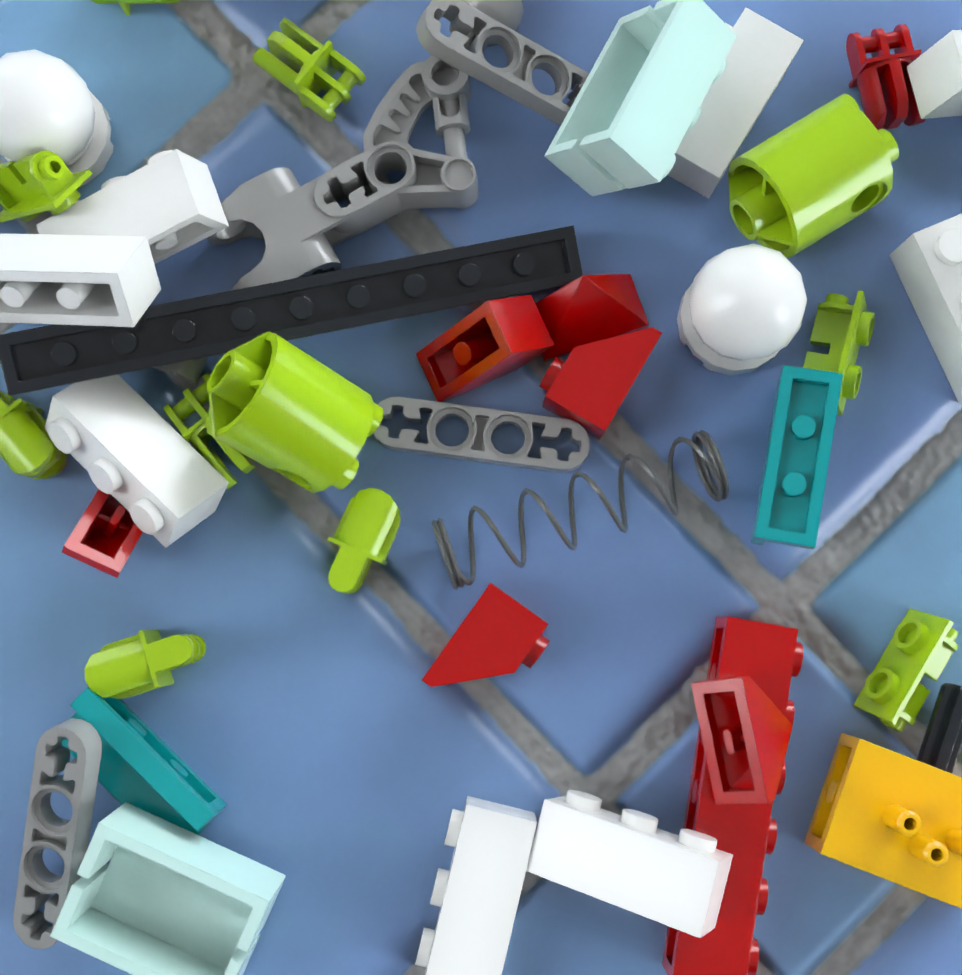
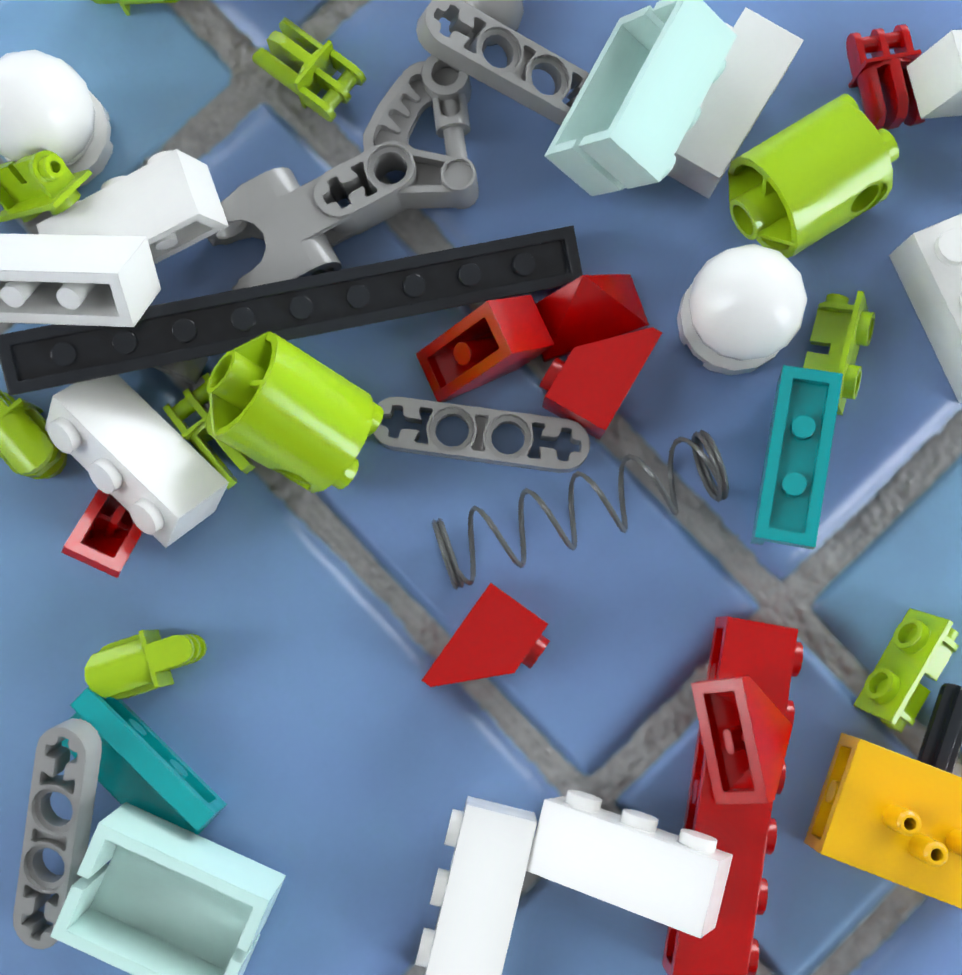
(363, 537): lime arm -> none

